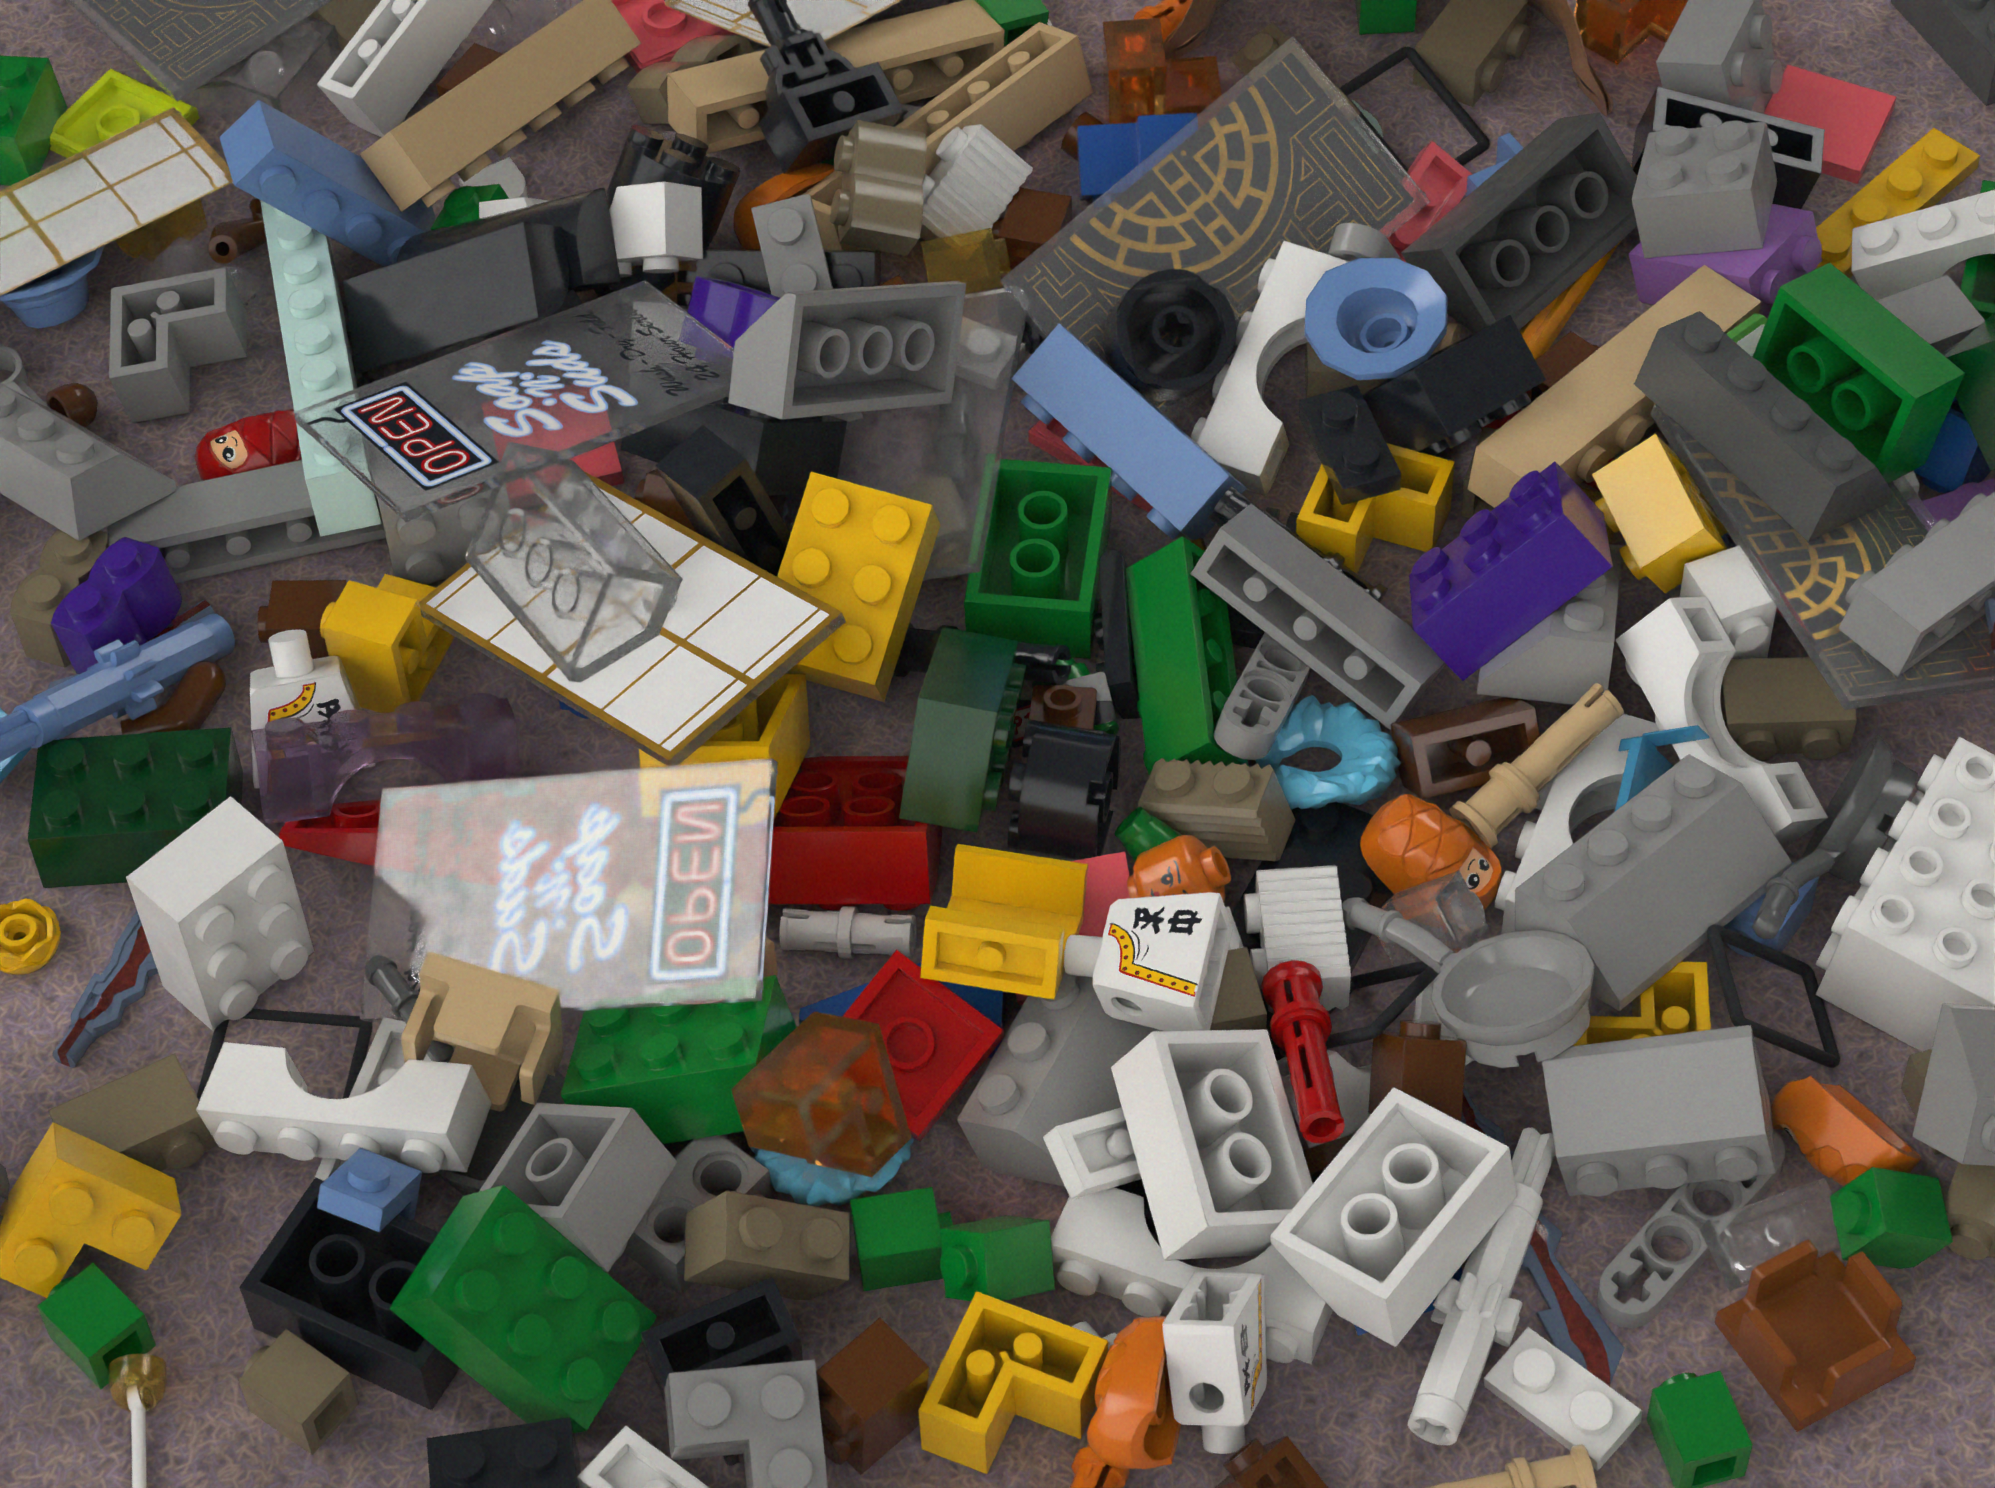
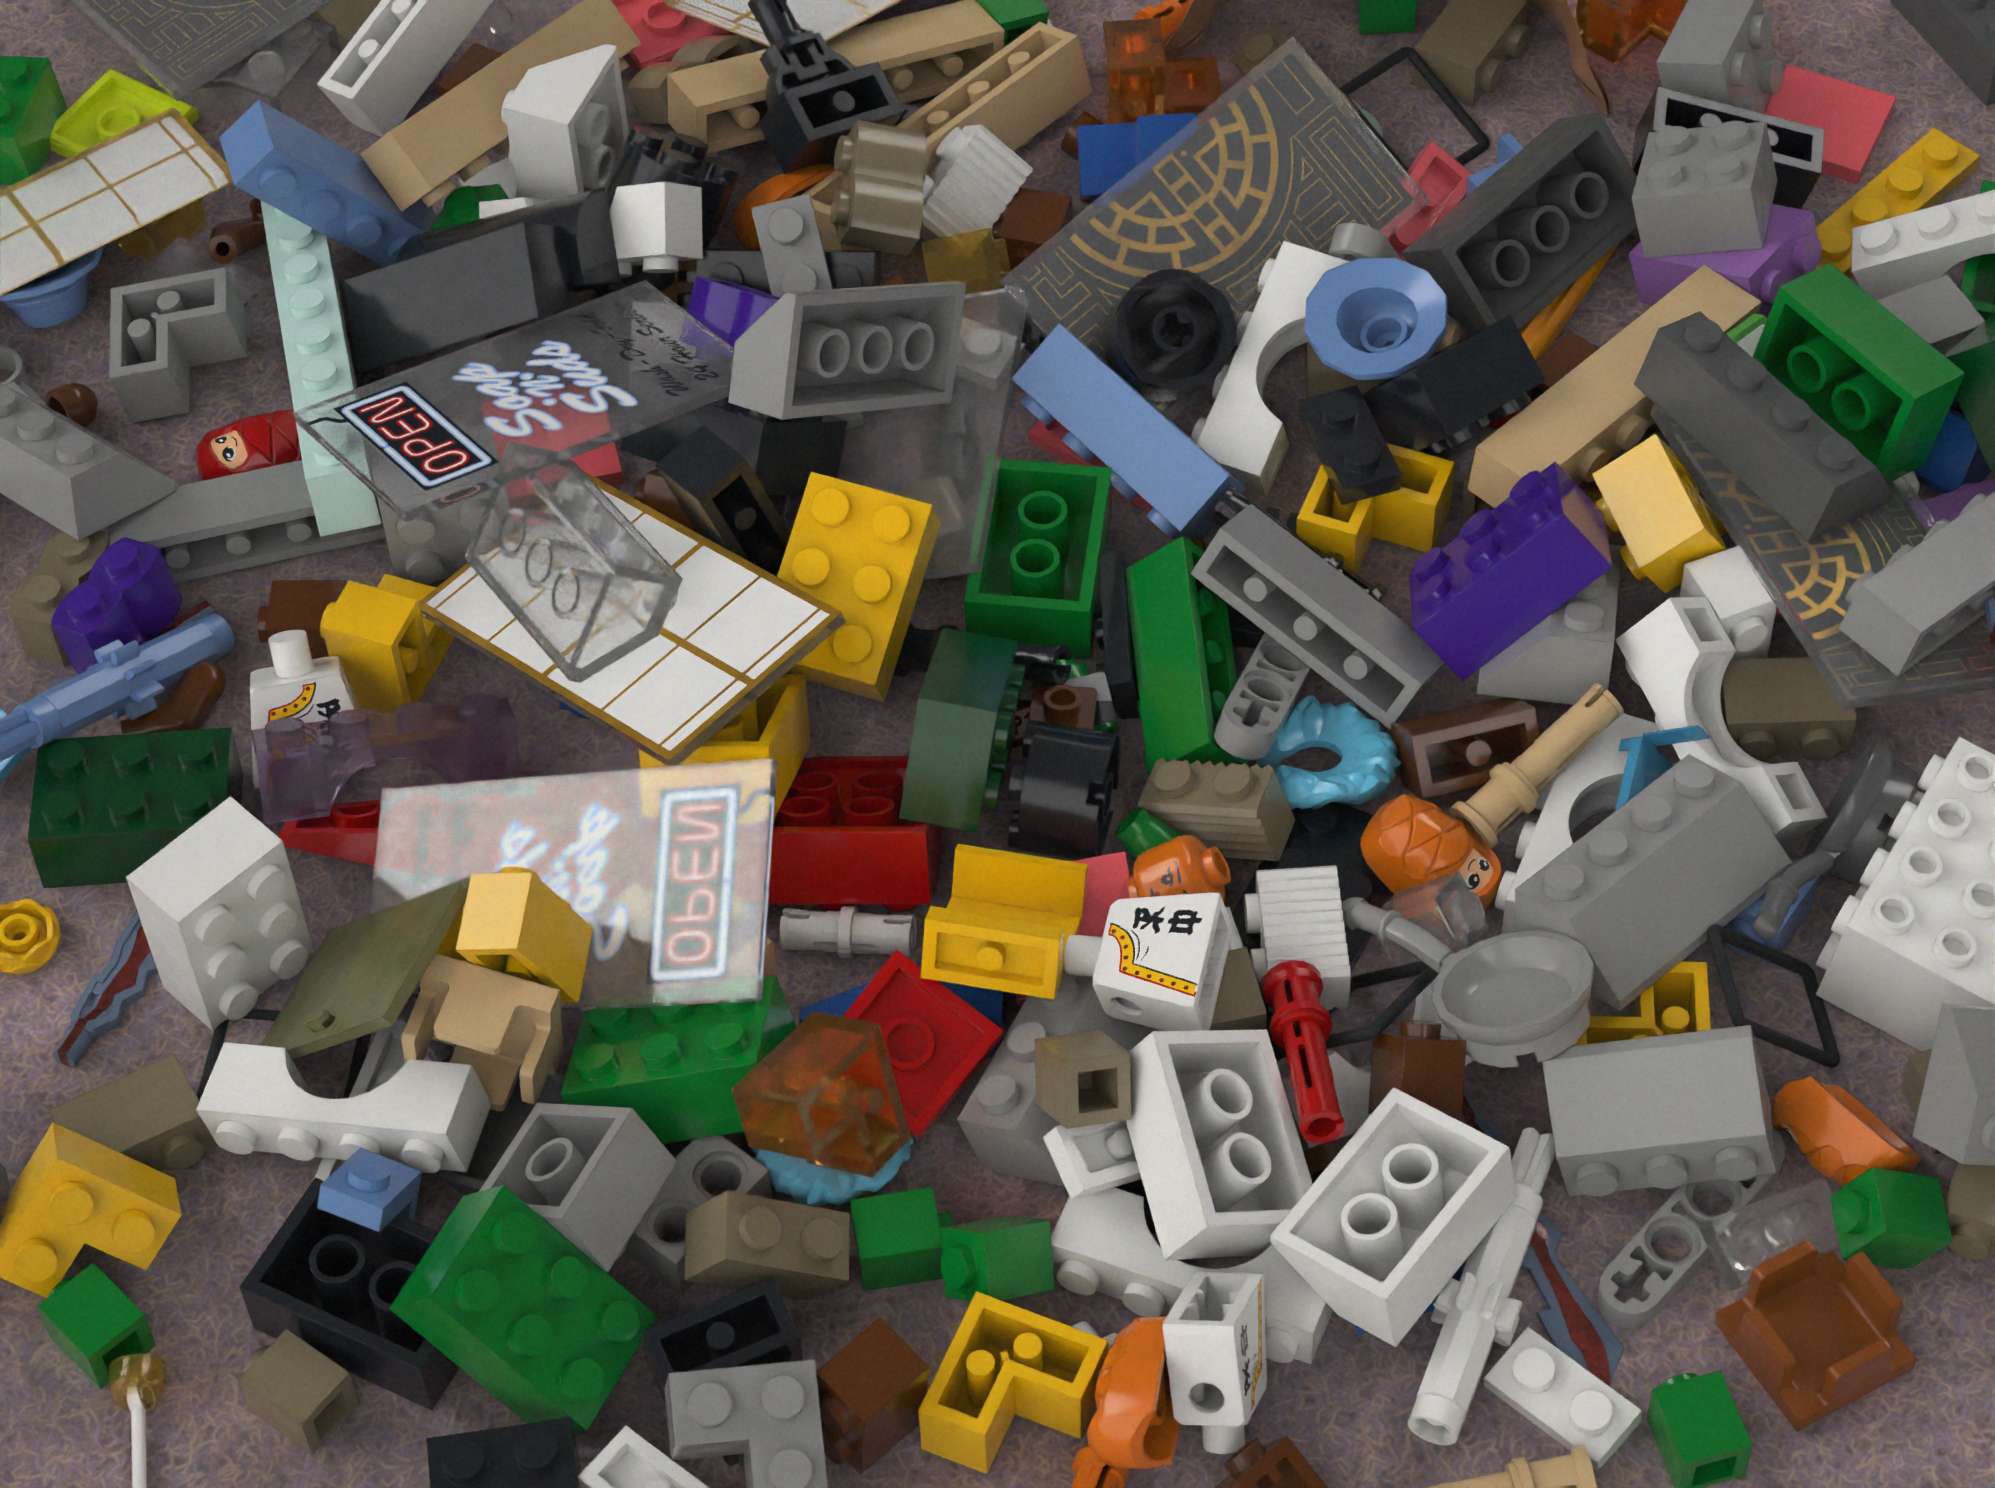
(365, 972): none -> olive container
(522, 931): none -> yellow brick
(567, 125): none -> white slope
(1083, 1079): none -> dark tan brick

